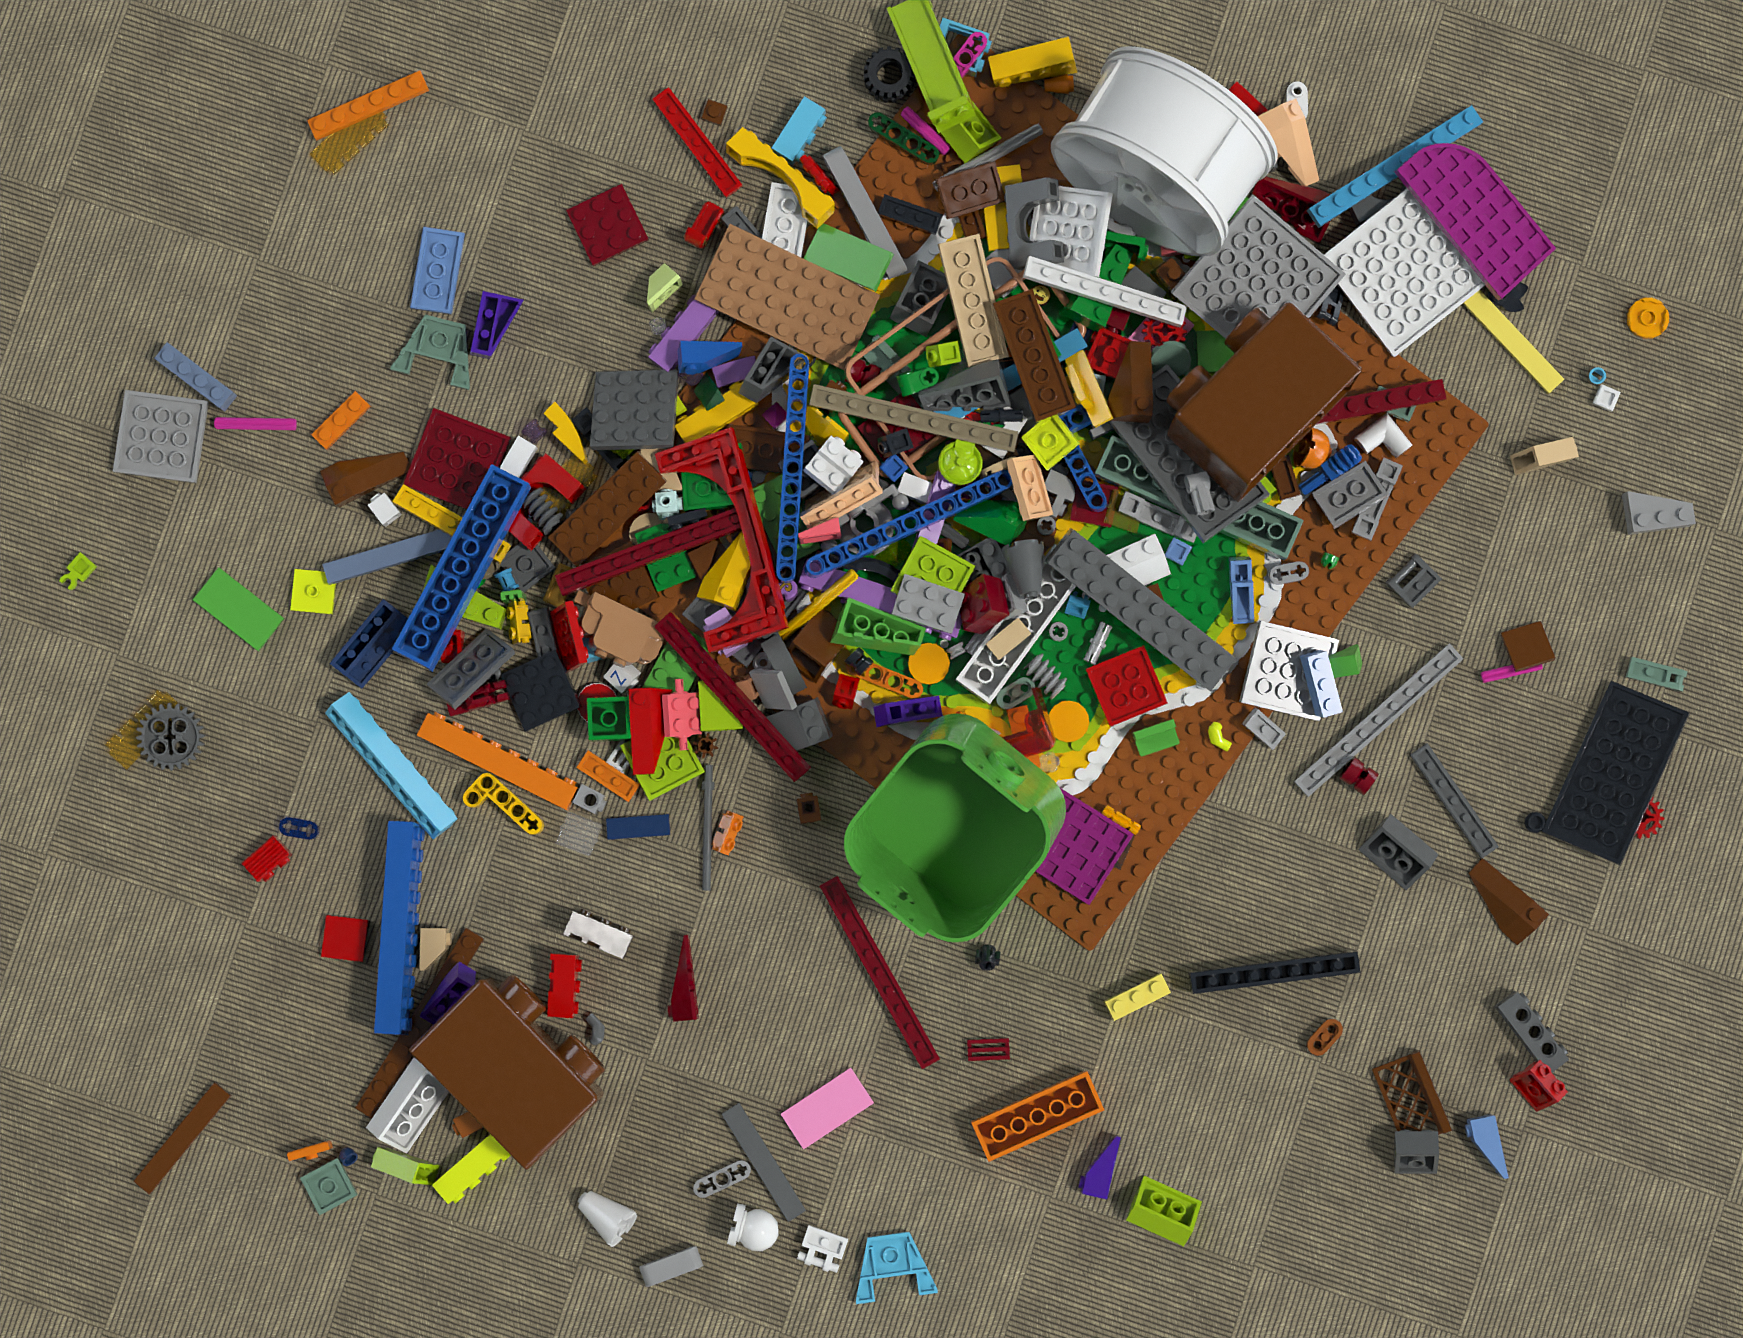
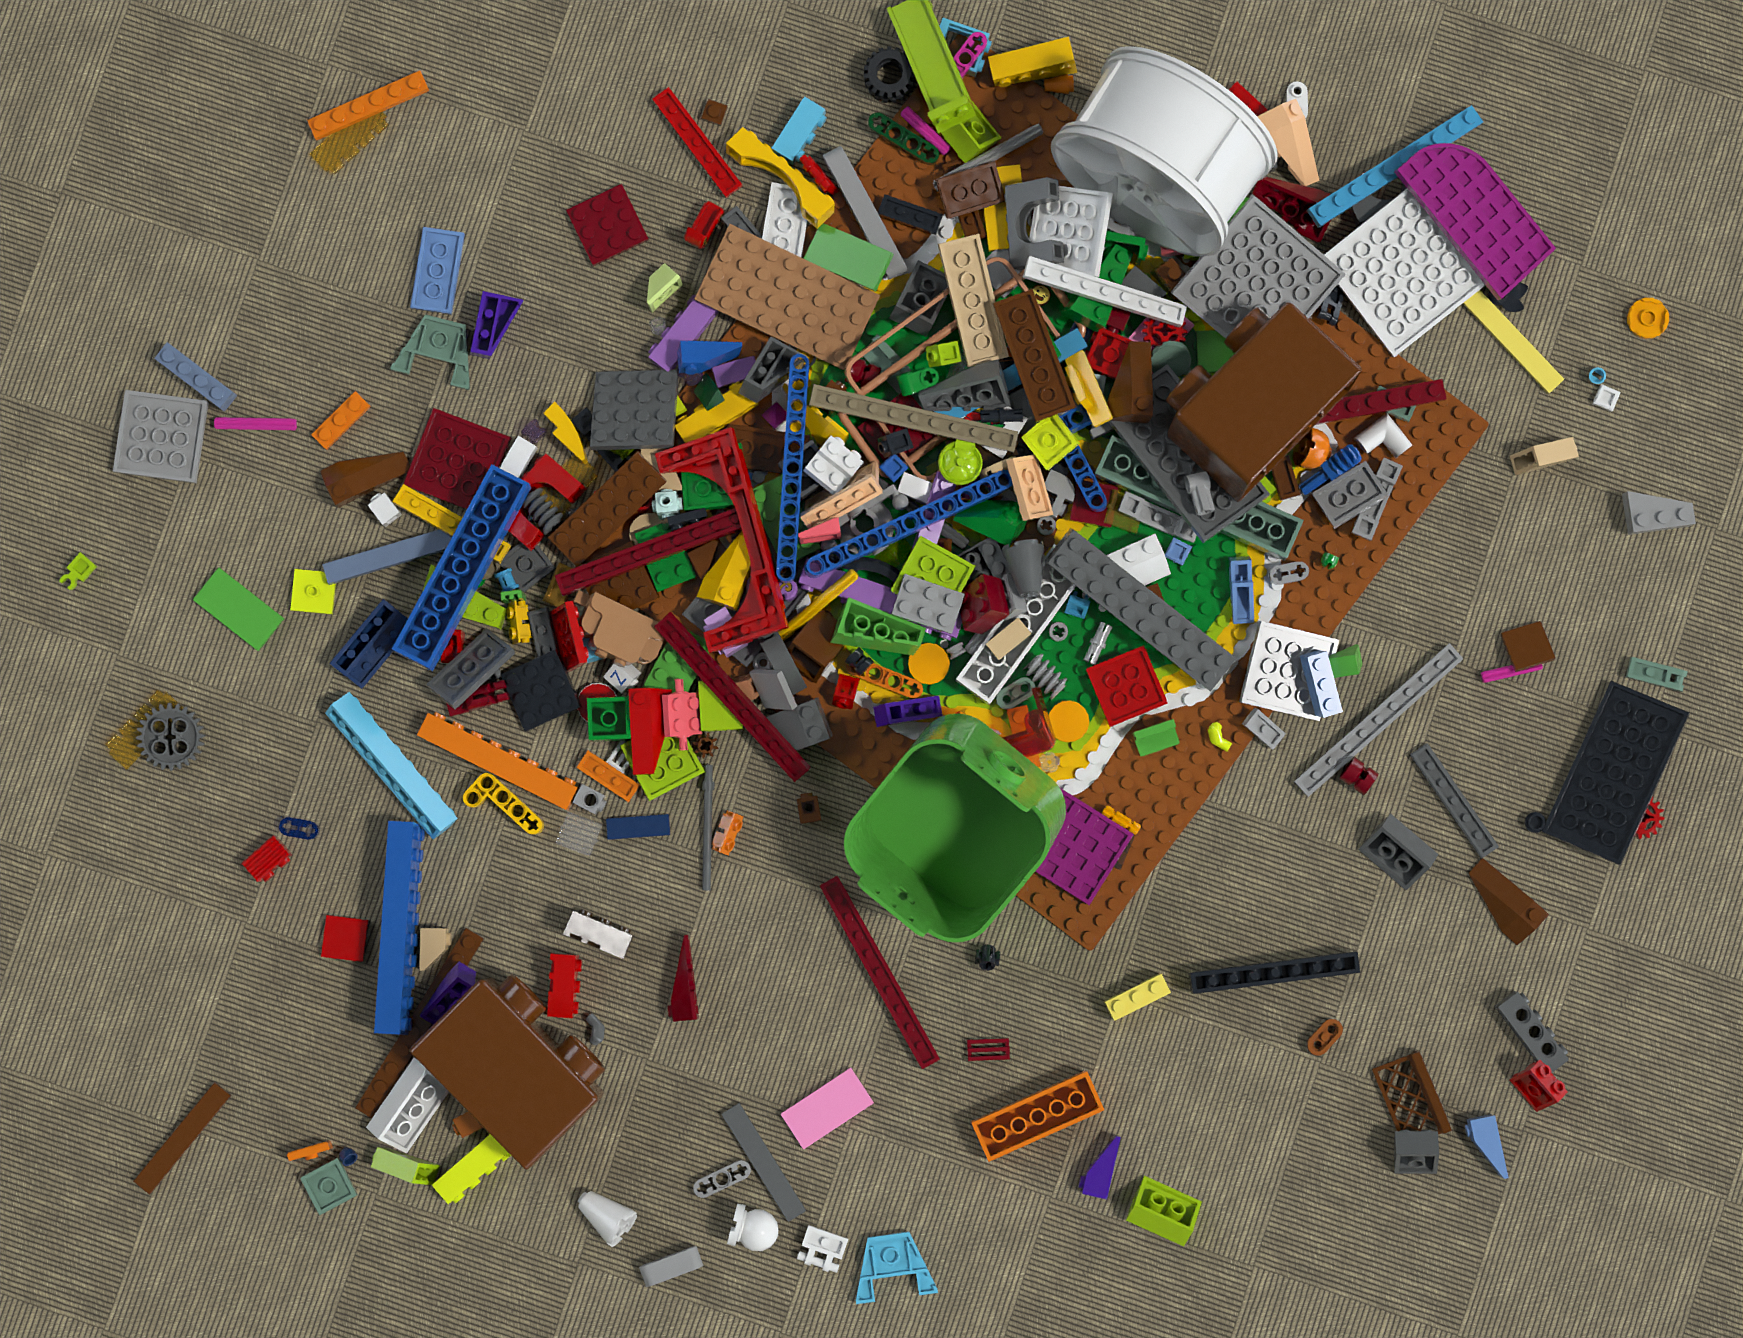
(1418, 586): dark grey plate -> none

